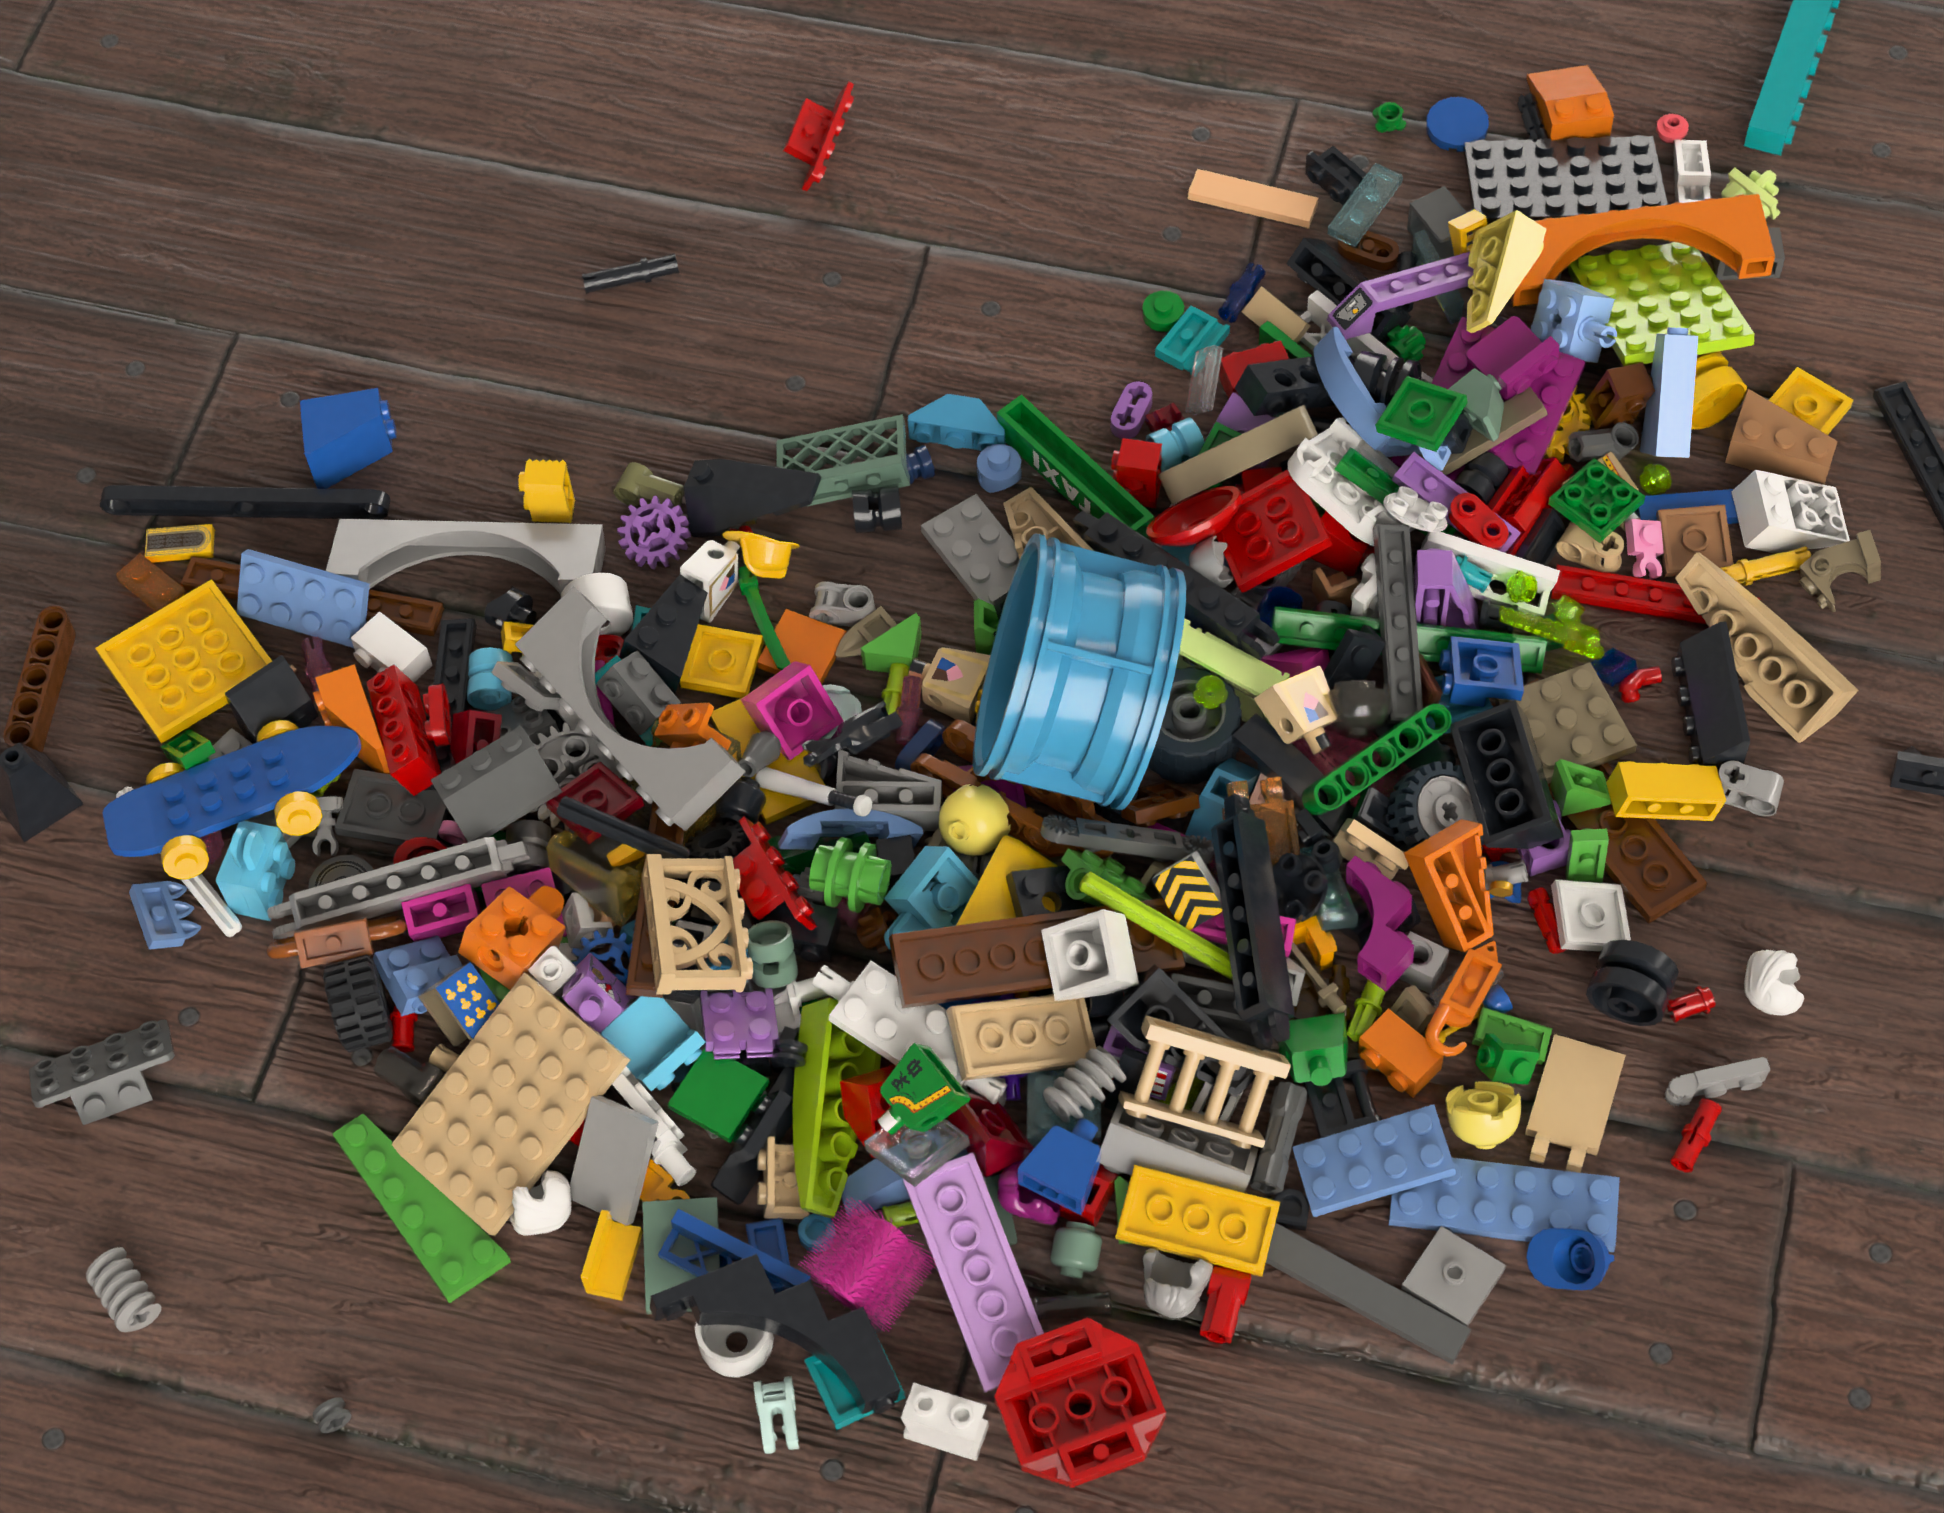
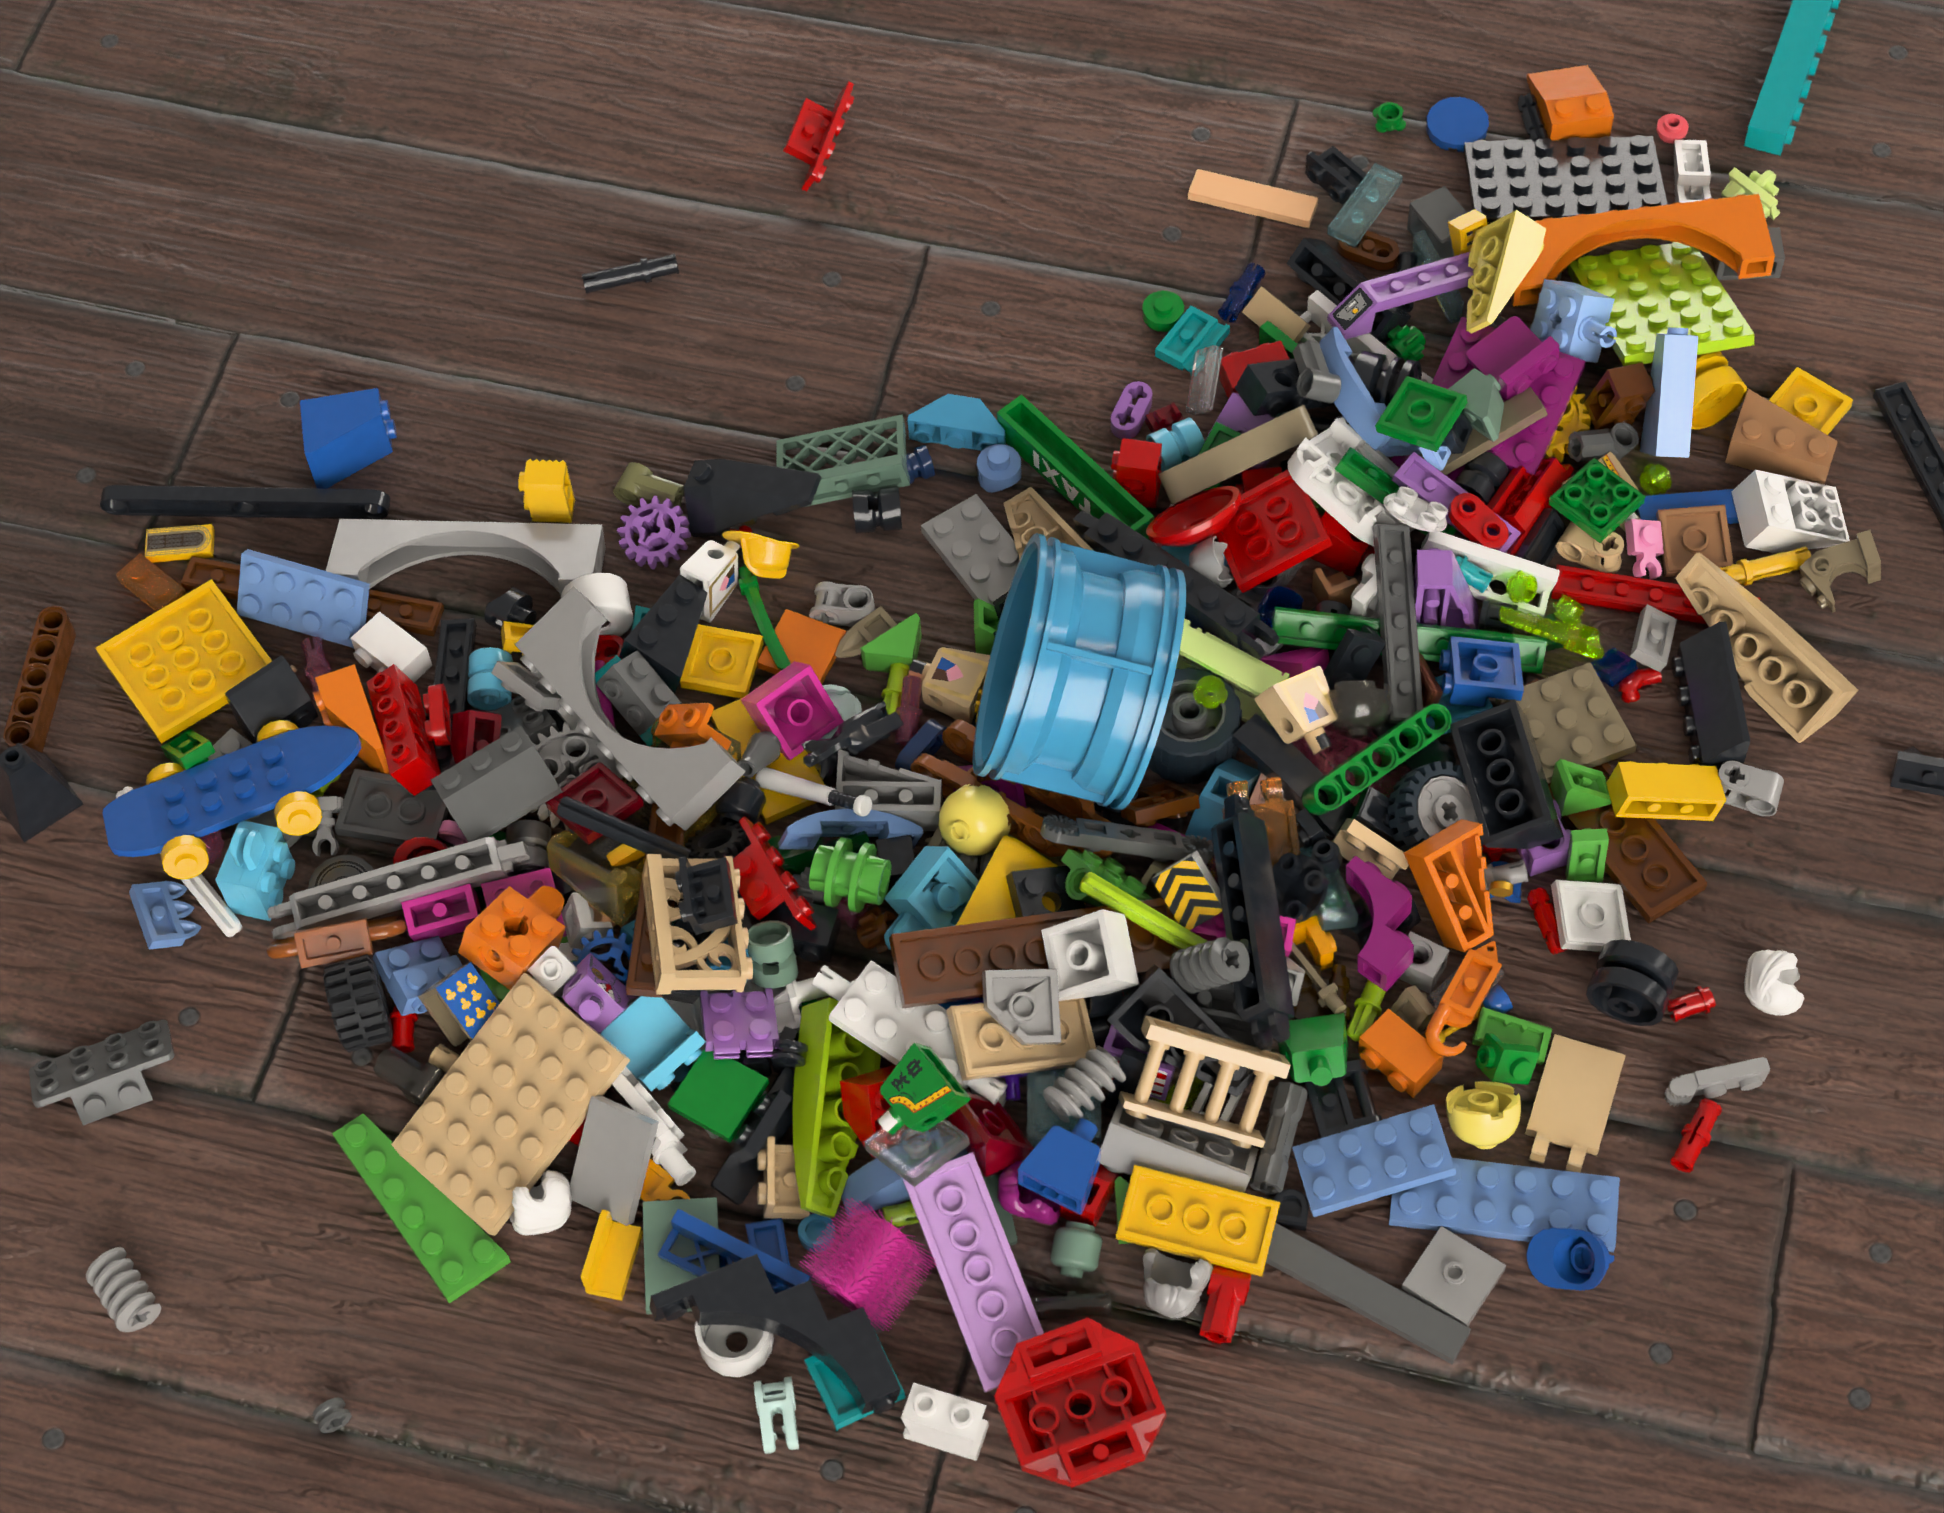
(706, 894): none -> black bracket
(1024, 1003): none -> light grey plate
(1209, 965): none -> dark grey piece
(1314, 377): none -> dark grey piece
(1653, 638): none -> light grey plate

